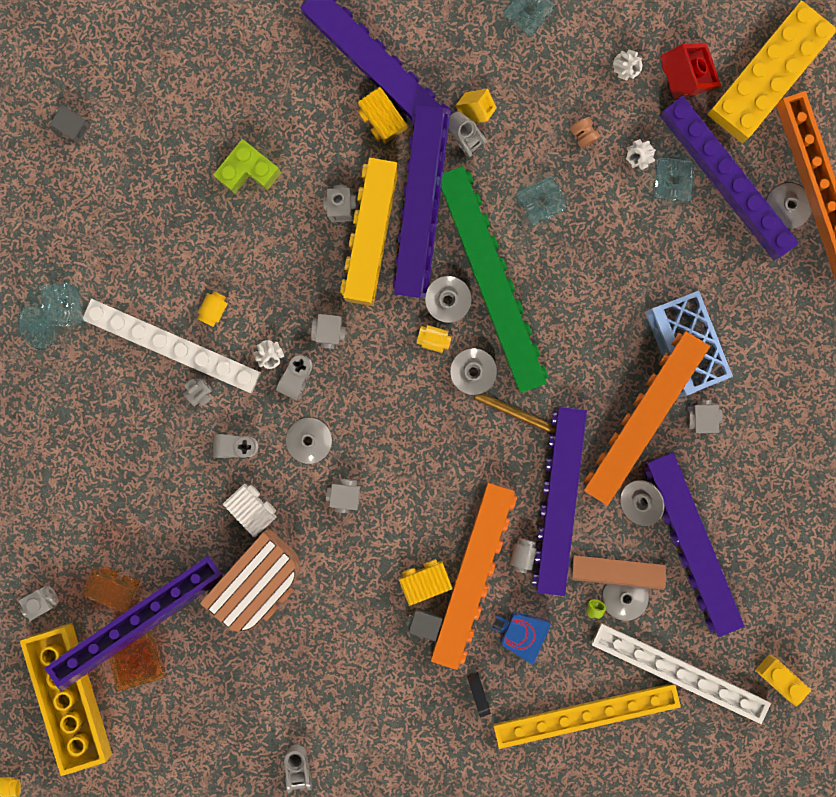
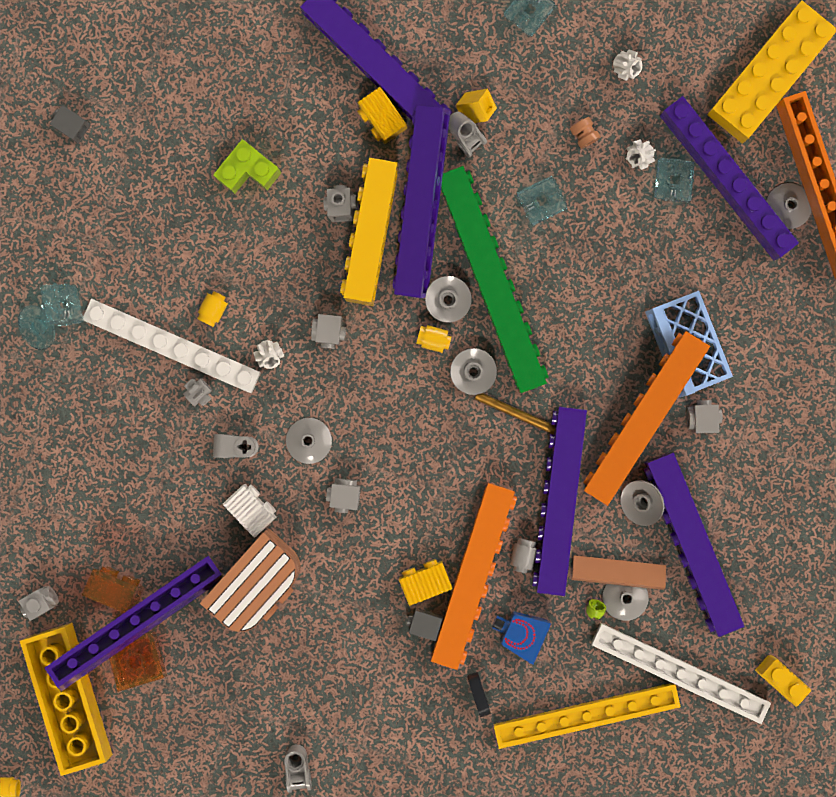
(293, 380): light grey piece -> none
(690, 70): red slope -> none

